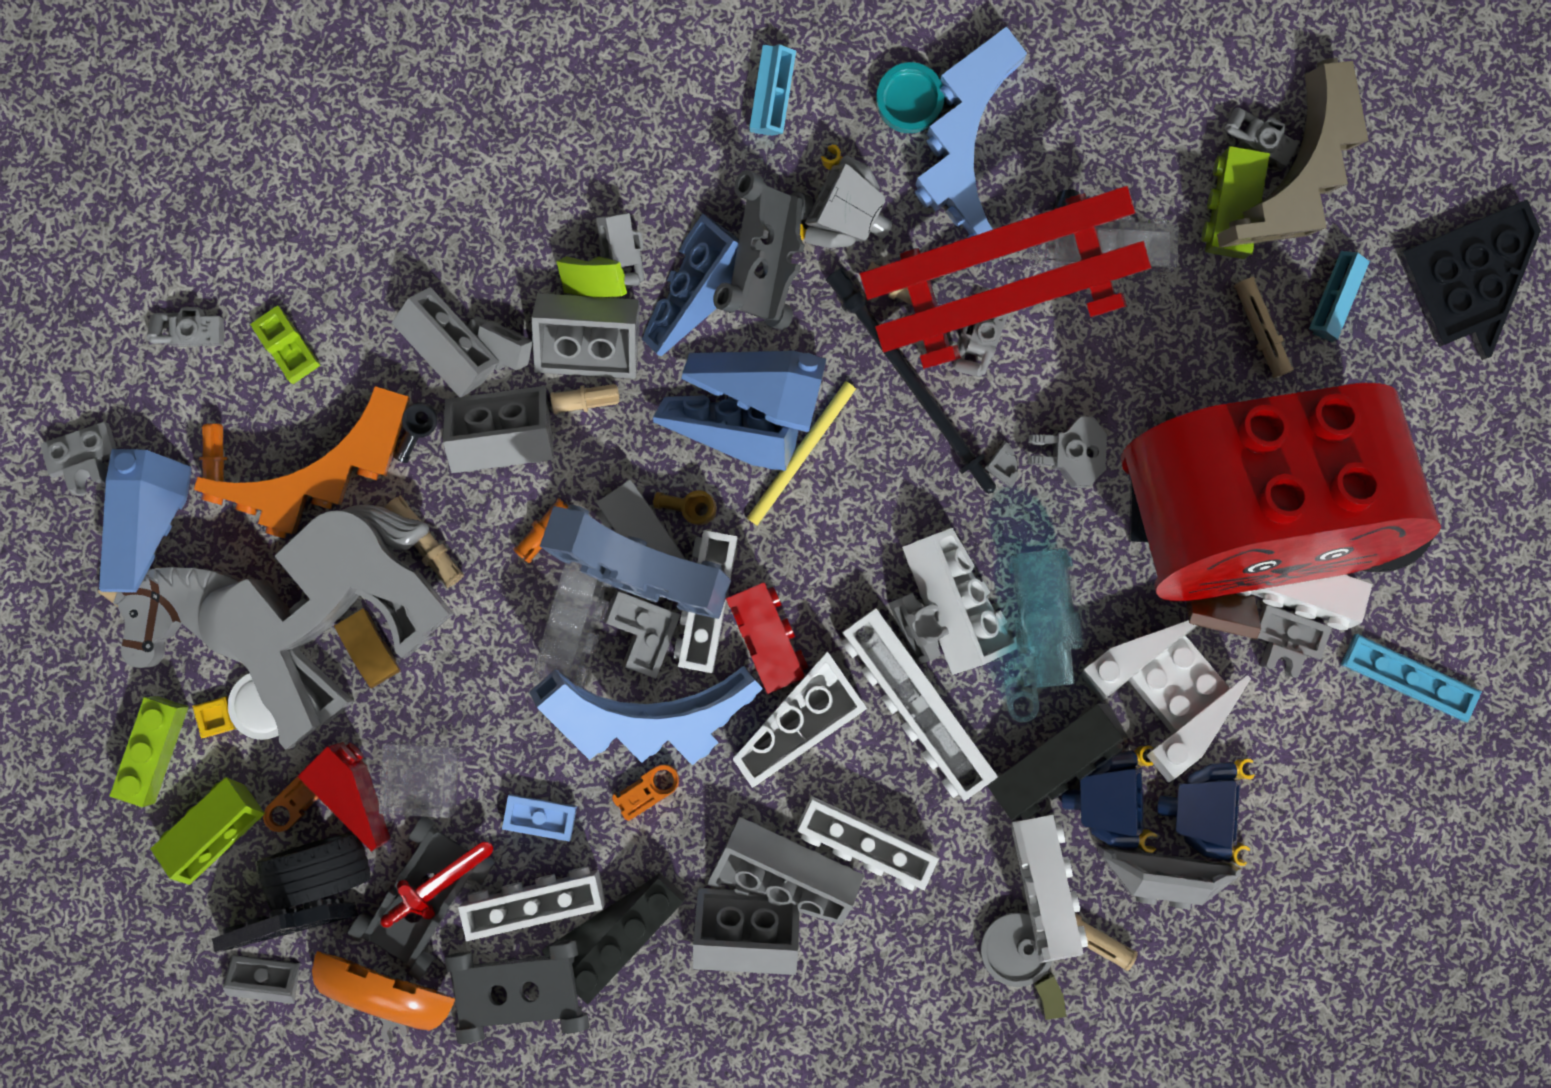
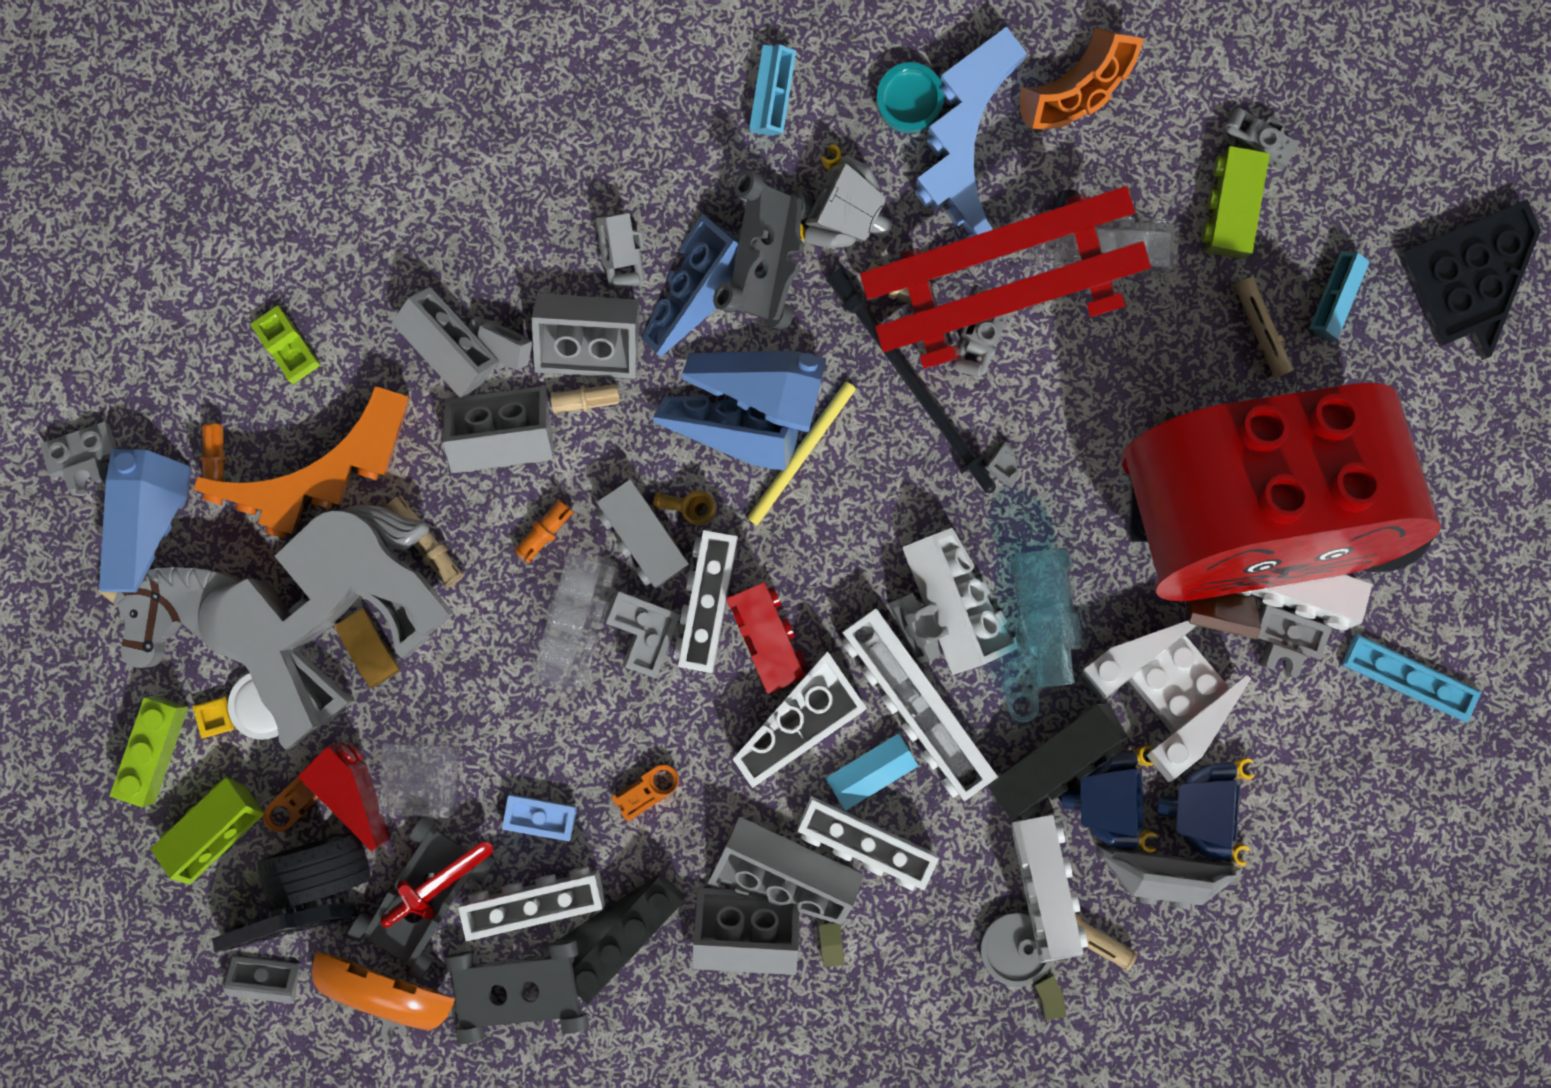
(187, 330): light grey piece -> none
(415, 428): black bar -> none
(592, 278): lime slope -> none
(632, 565): sand blue brick -> none
(643, 728): light blue arch -> none
(831, 945): none -> olive piece
(871, 772): none -> medium azure piece
(1071, 450): light grey hinge -> none
(1086, 85): none -> orange brick
(1332, 126): dark tan arch -> none

